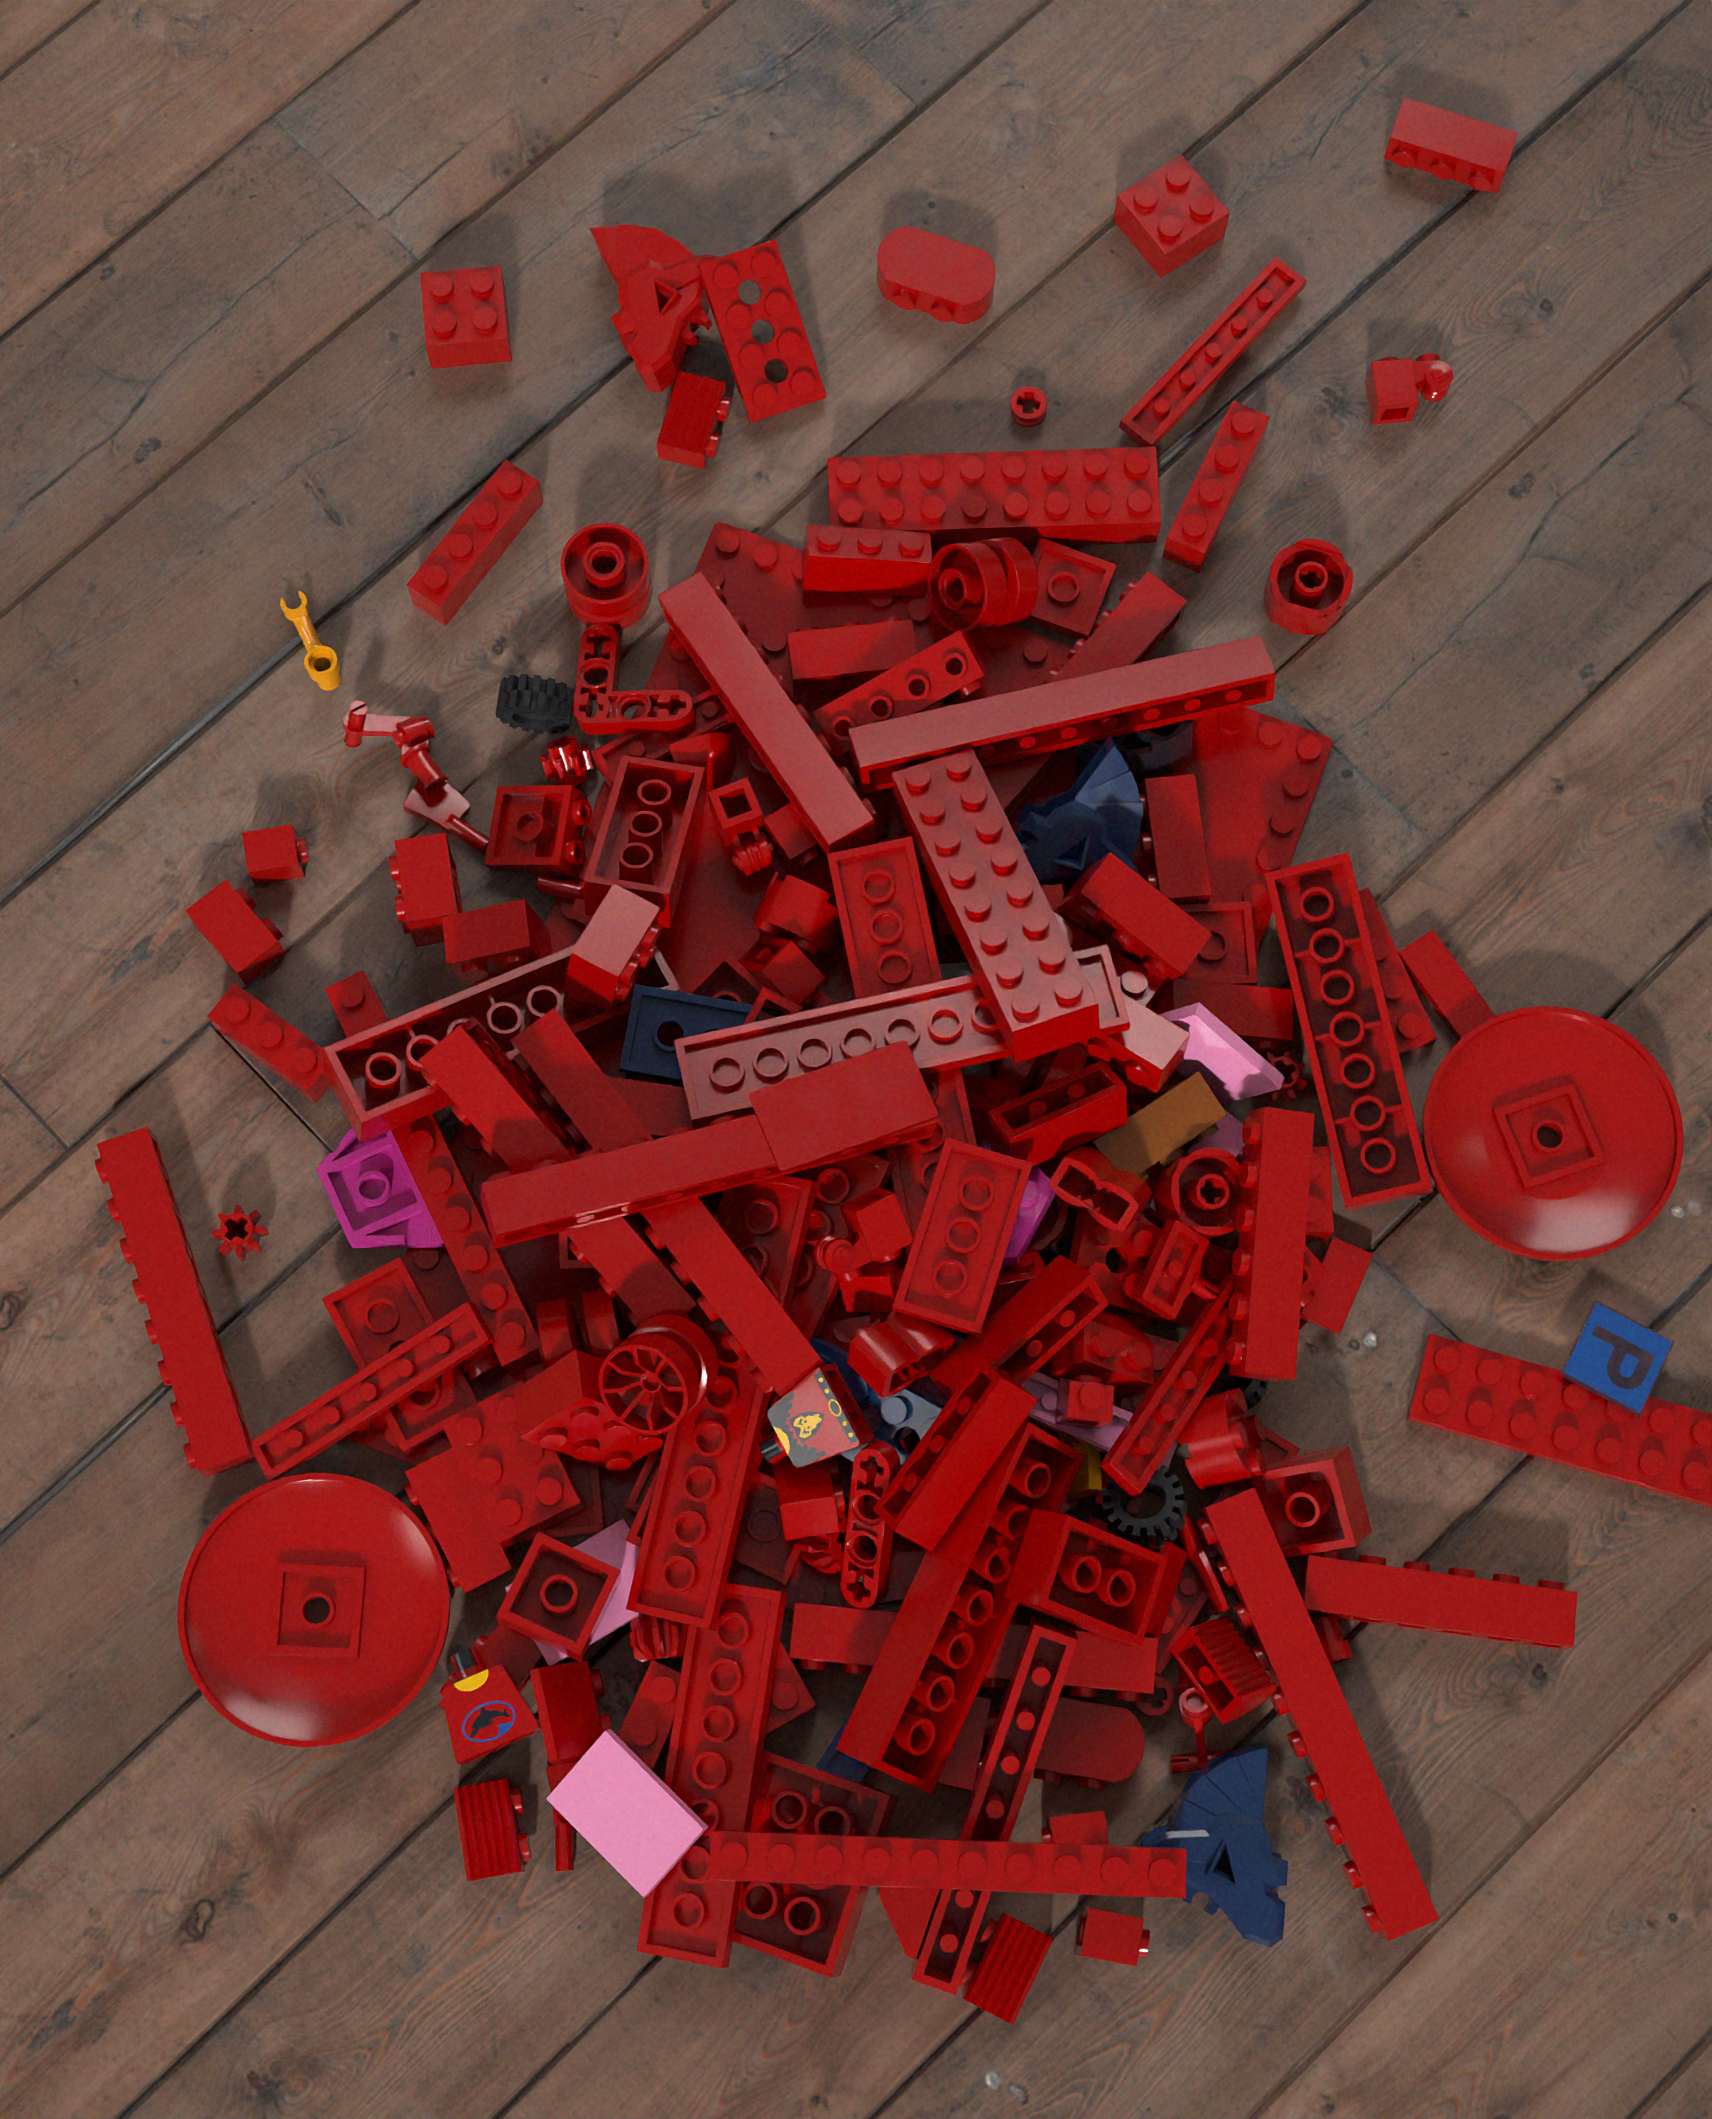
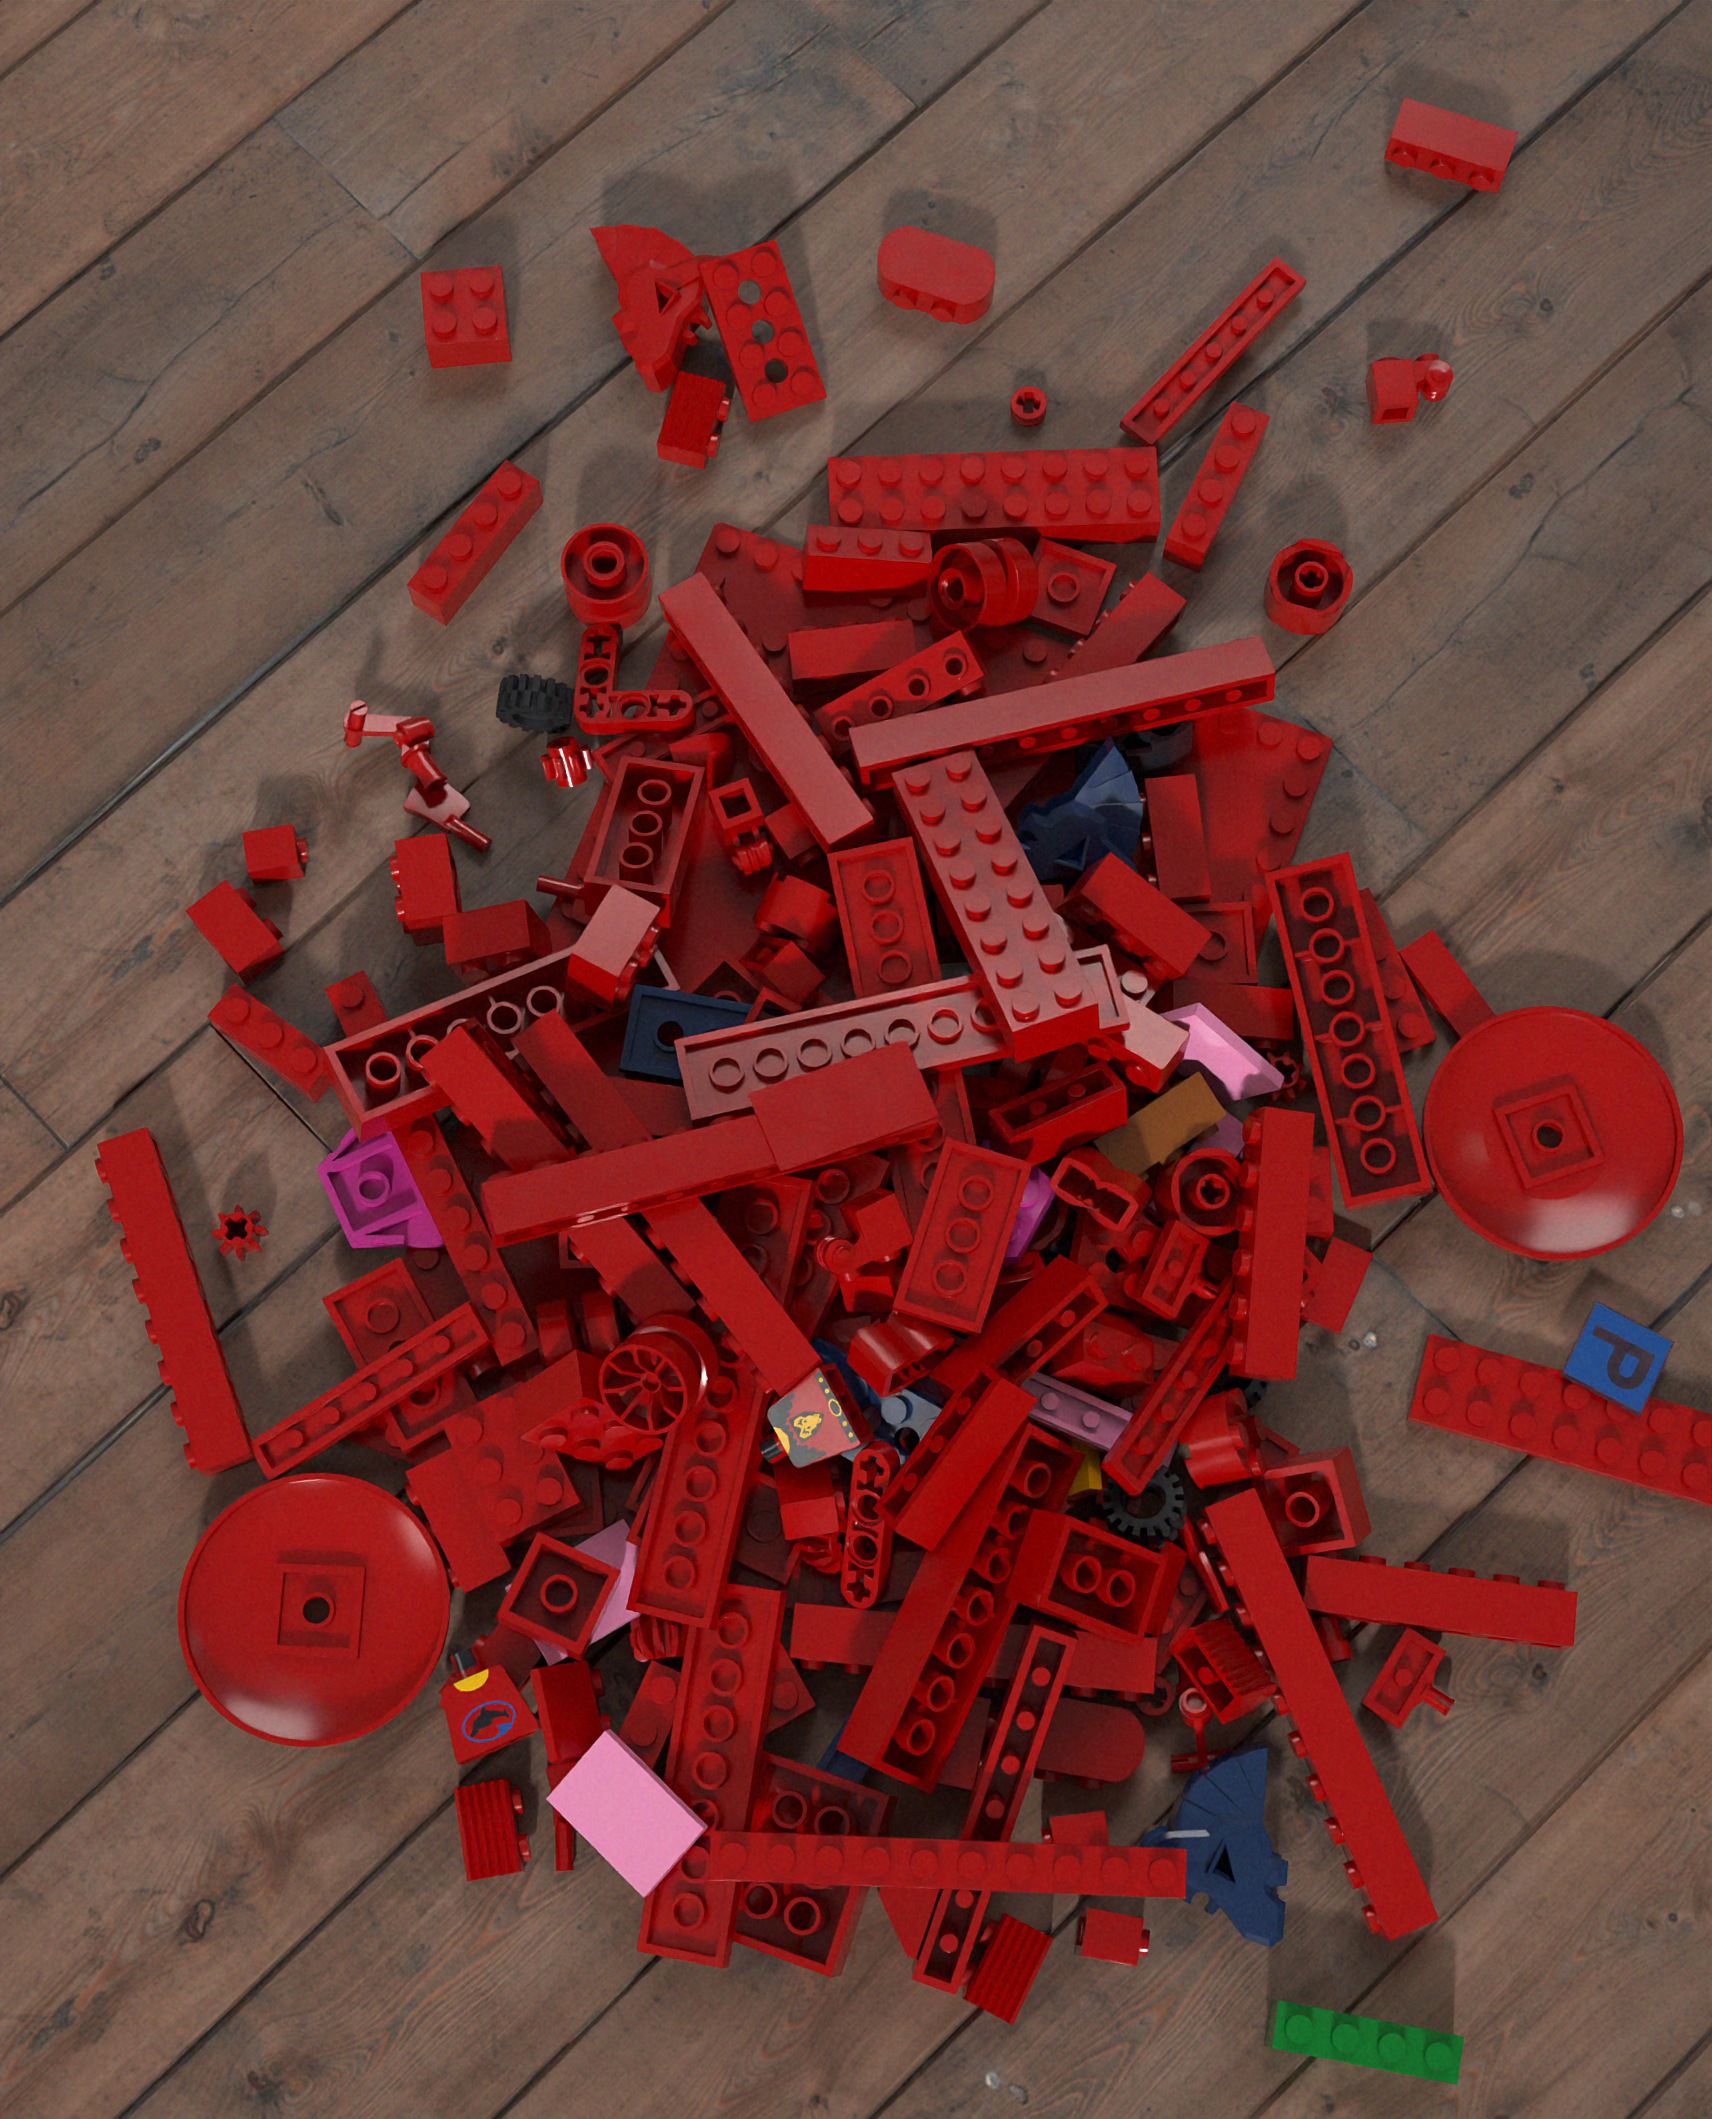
(320, 660): light orange brick -> none
(538, 829): red plate -> none
(1084, 1402): red brick -> none
(1171, 216): red brick -> none
(1364, 2041): none -> green brick
(1406, 1680): none -> red plate

